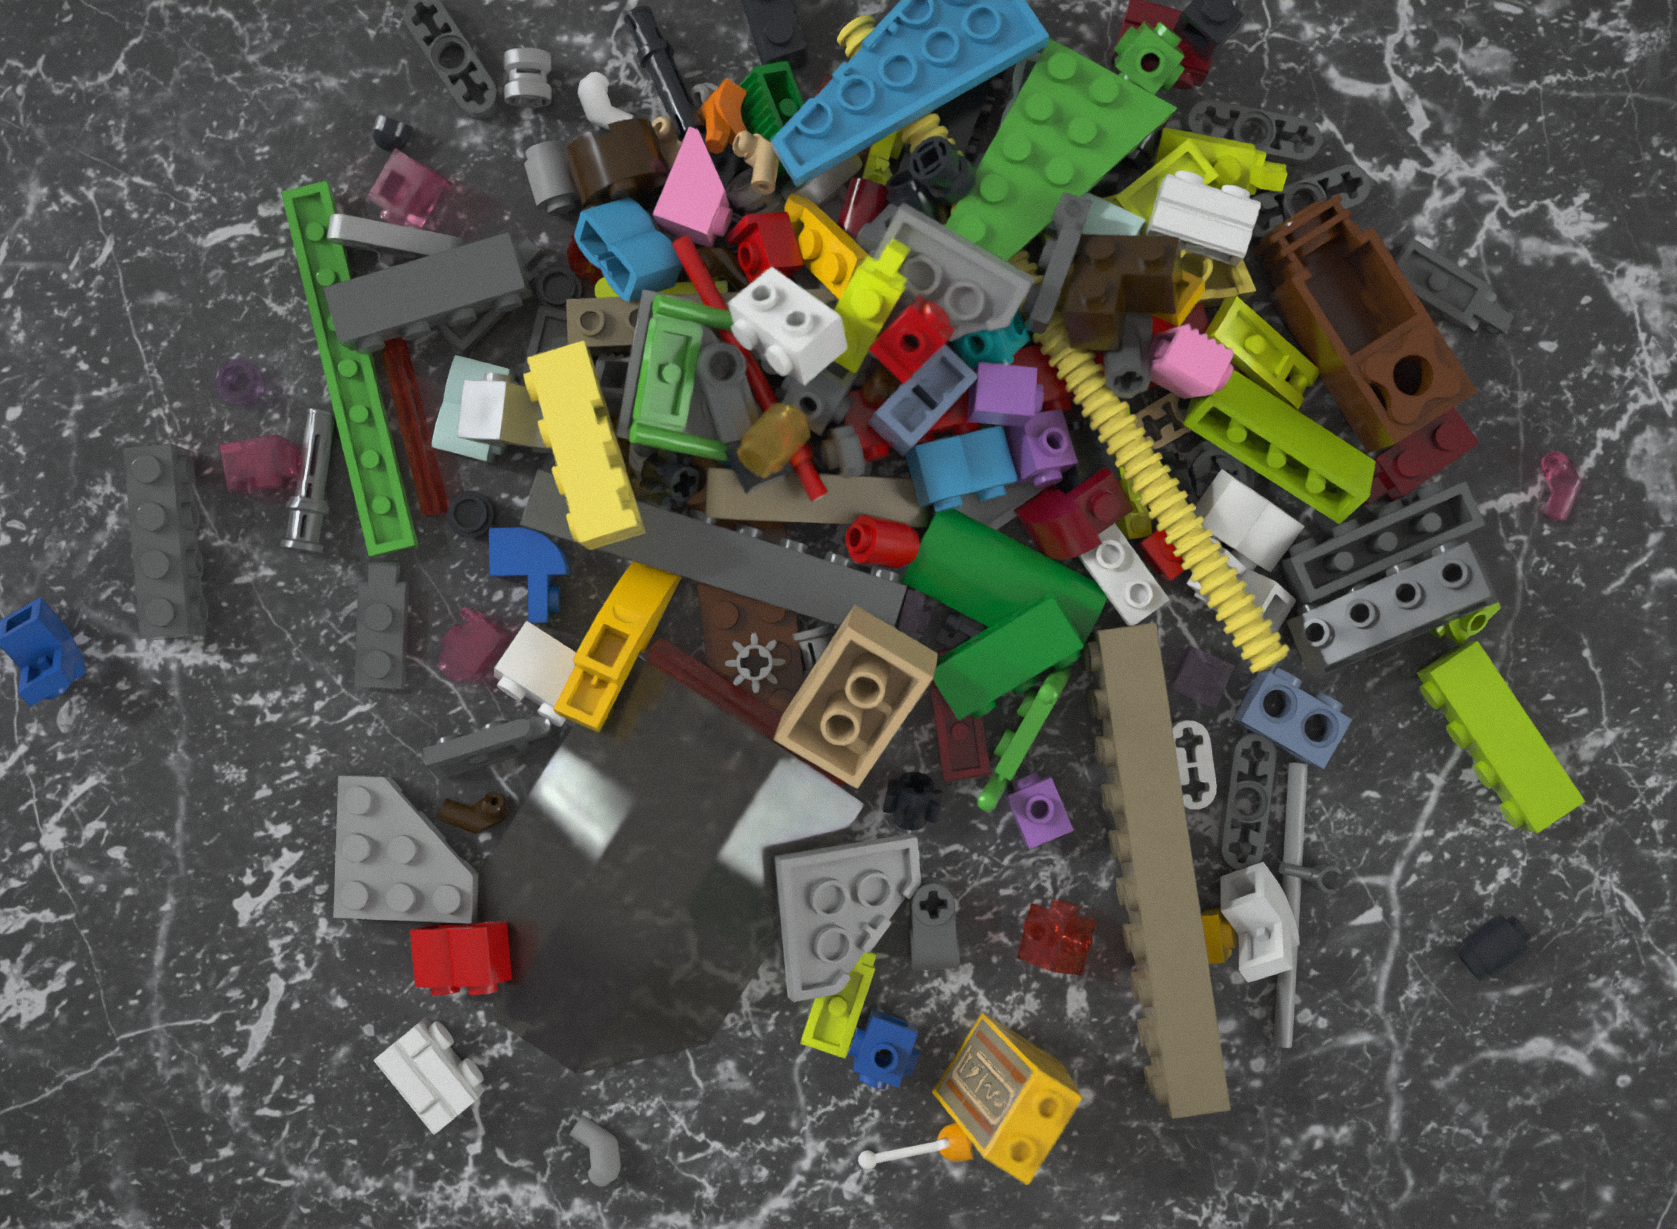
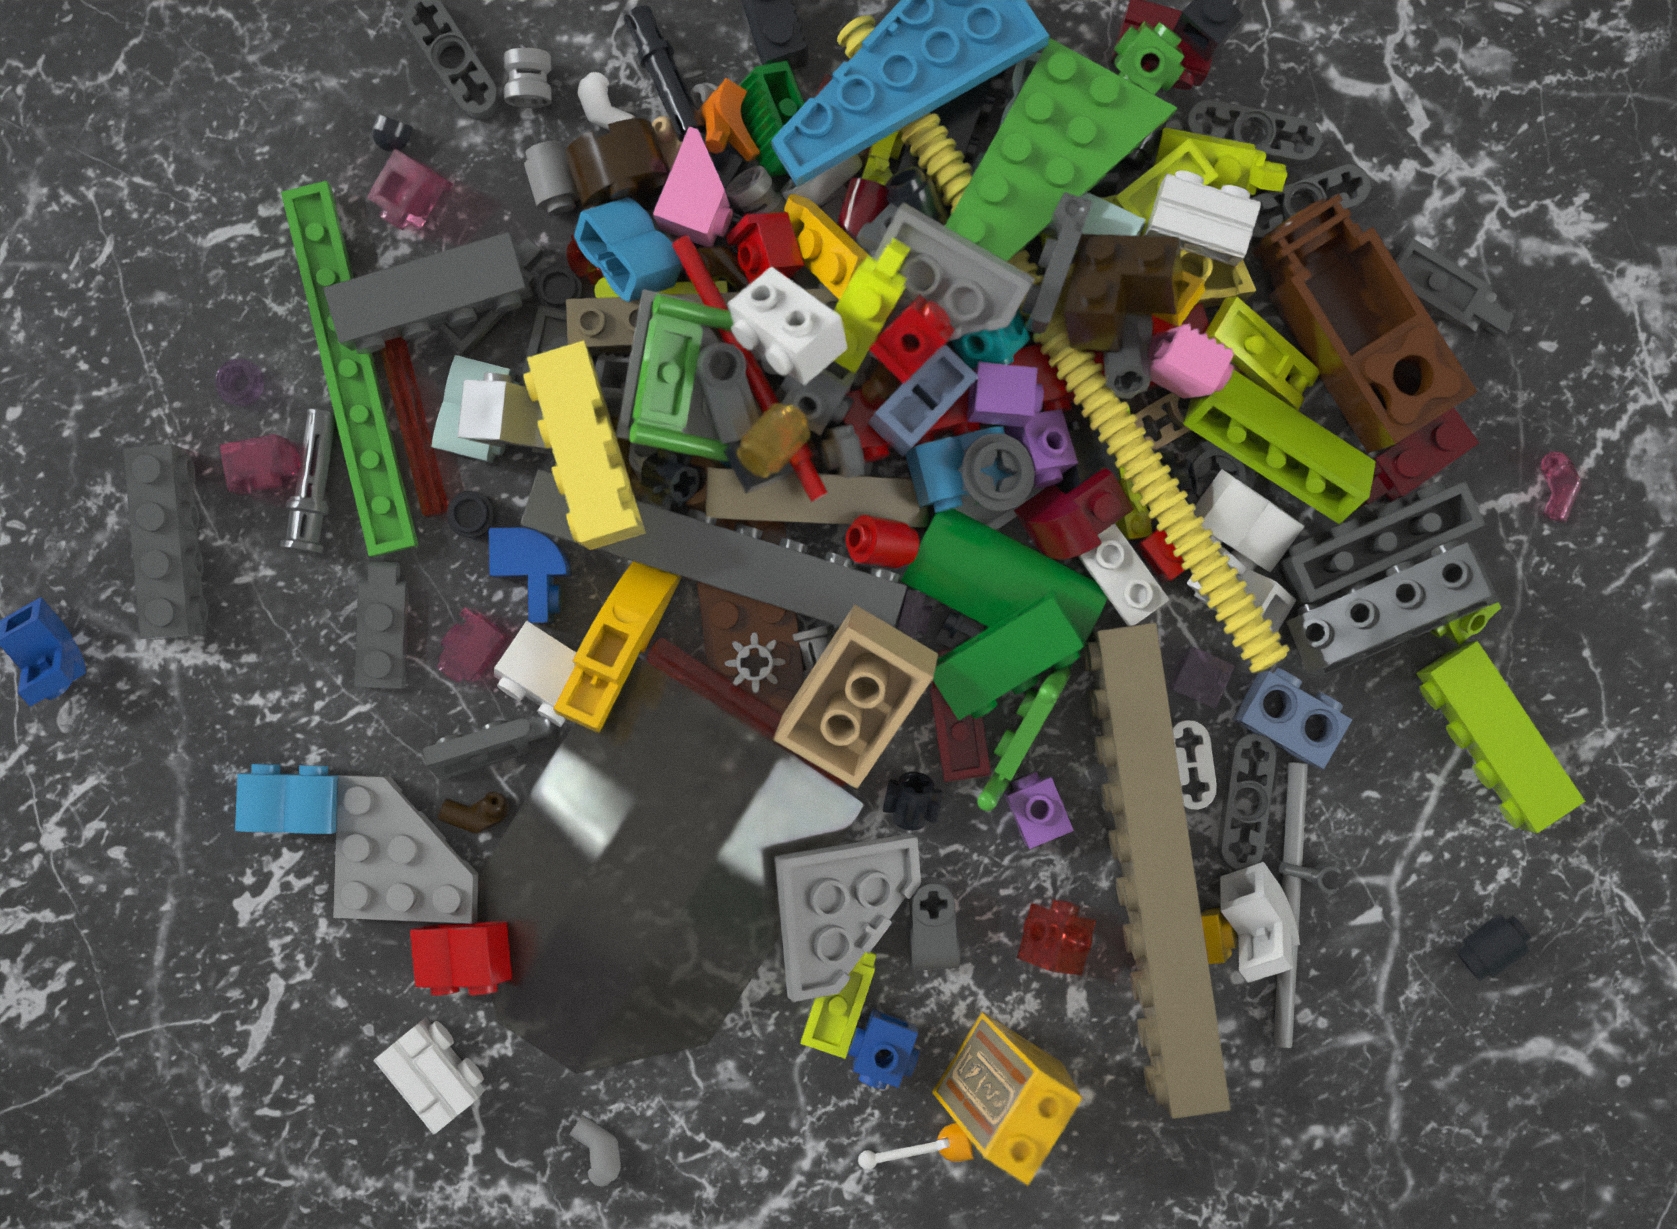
(287, 801): none -> dark azure brick
(388, 237): light grey beam -> none
(761, 156): tan arm -> none
(942, 170): black wheel -> none
(1011, 458): none -> dark grey gear

